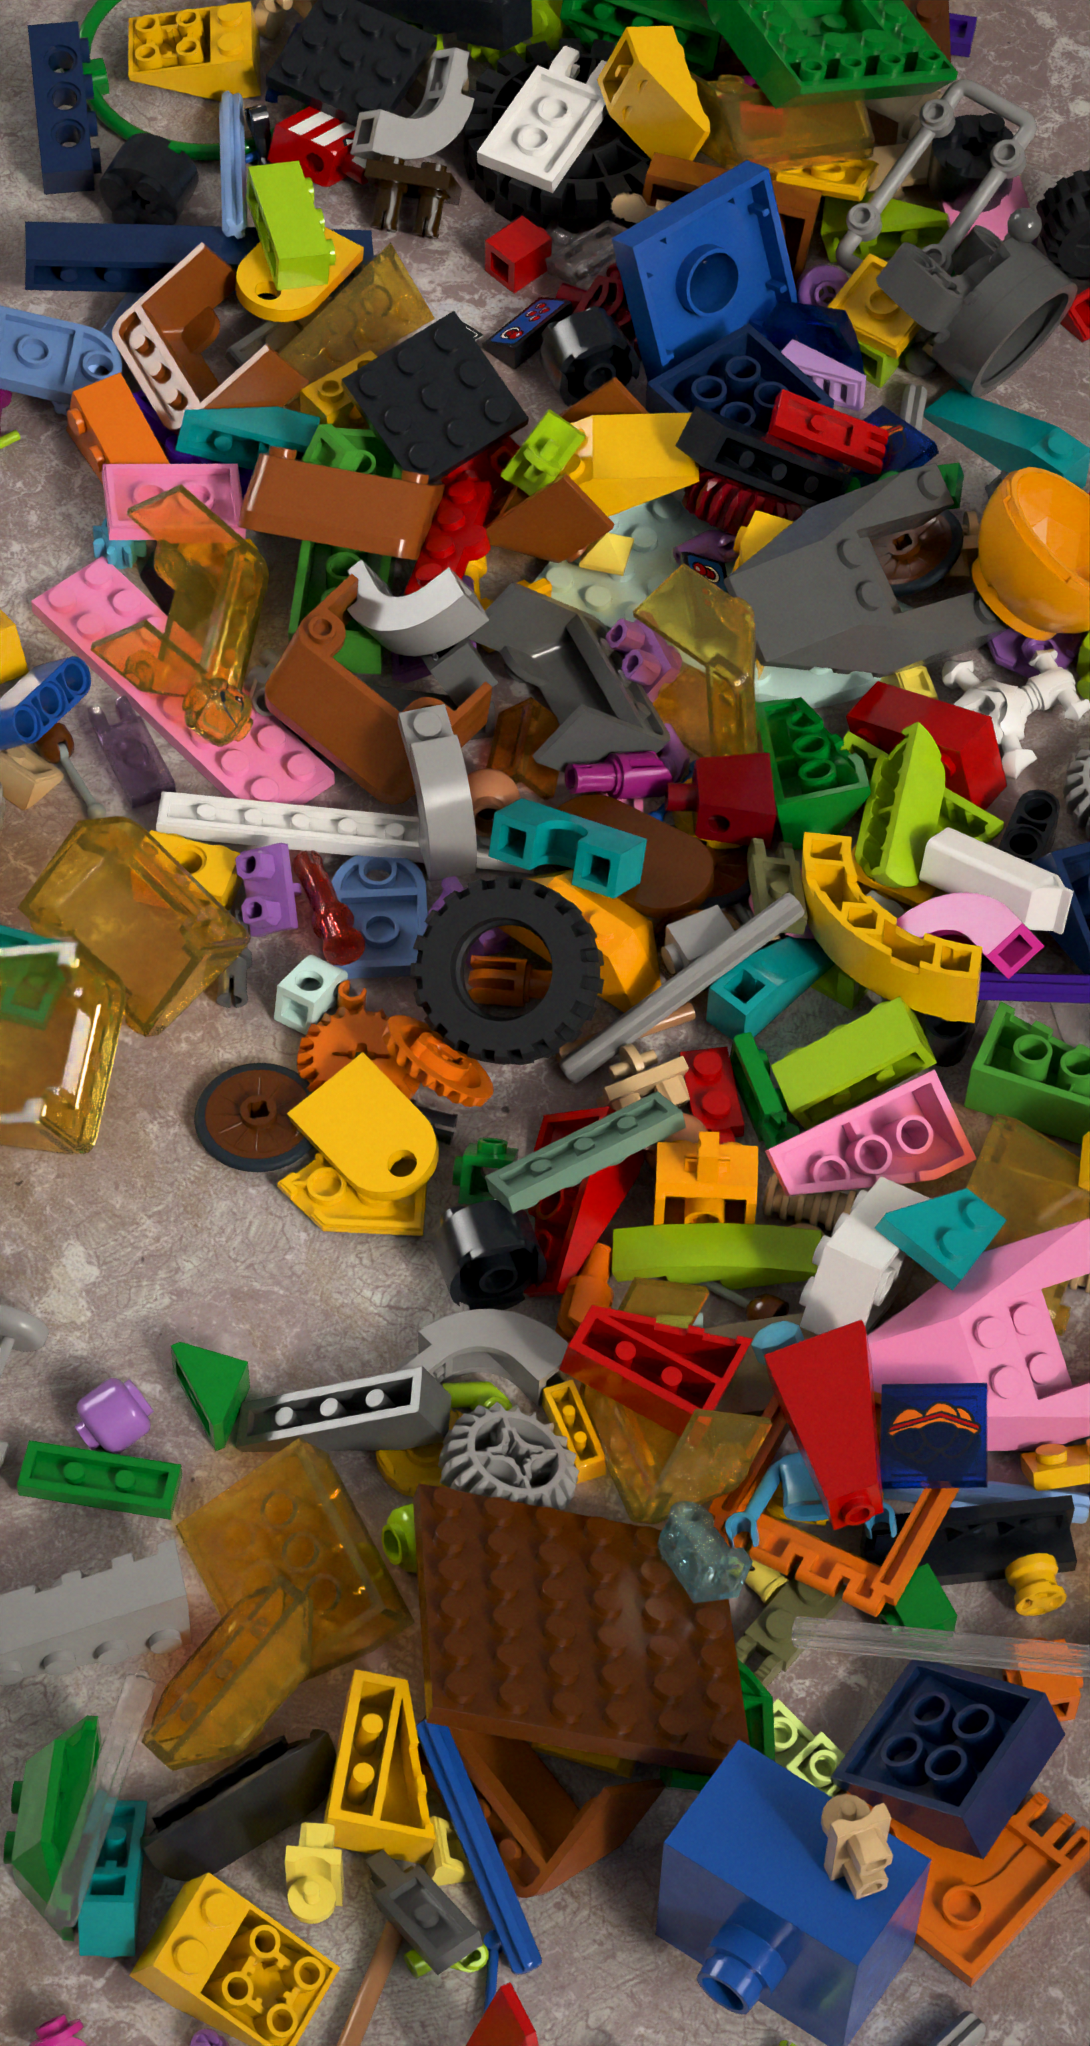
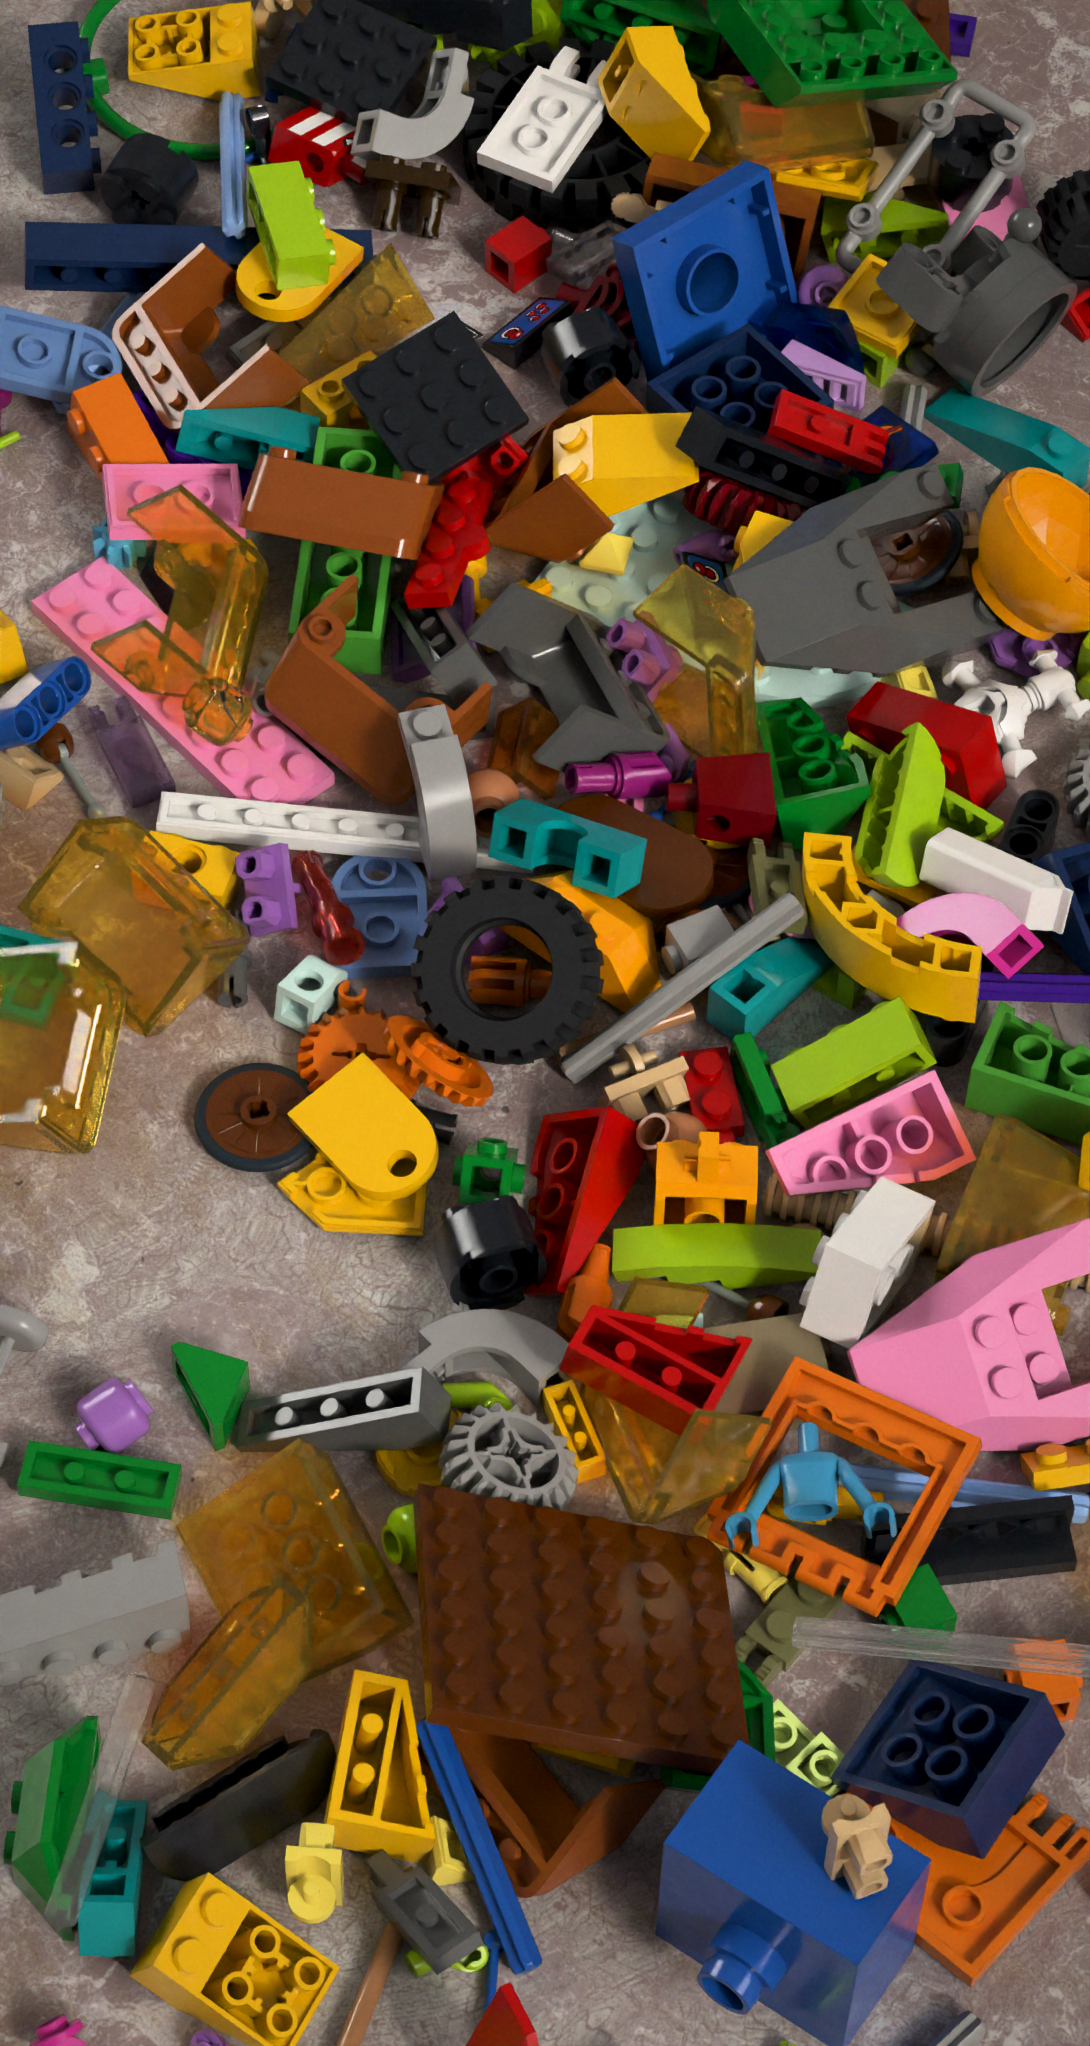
(332, 449): bright green tile -> none
(418, 622): light grey arch -> none
(543, 453): lime hips -> none
(585, 1152): sand green plate -> none
(701, 1555): clear light blue leg -> none
(775, 1337): medium azure tile -> none
(831, 1412): red slope -> none
(934, 1436): clear blue tile -> none
(943, 1233): teal wing -> none
(1035, 1584): yellow wheel -> none

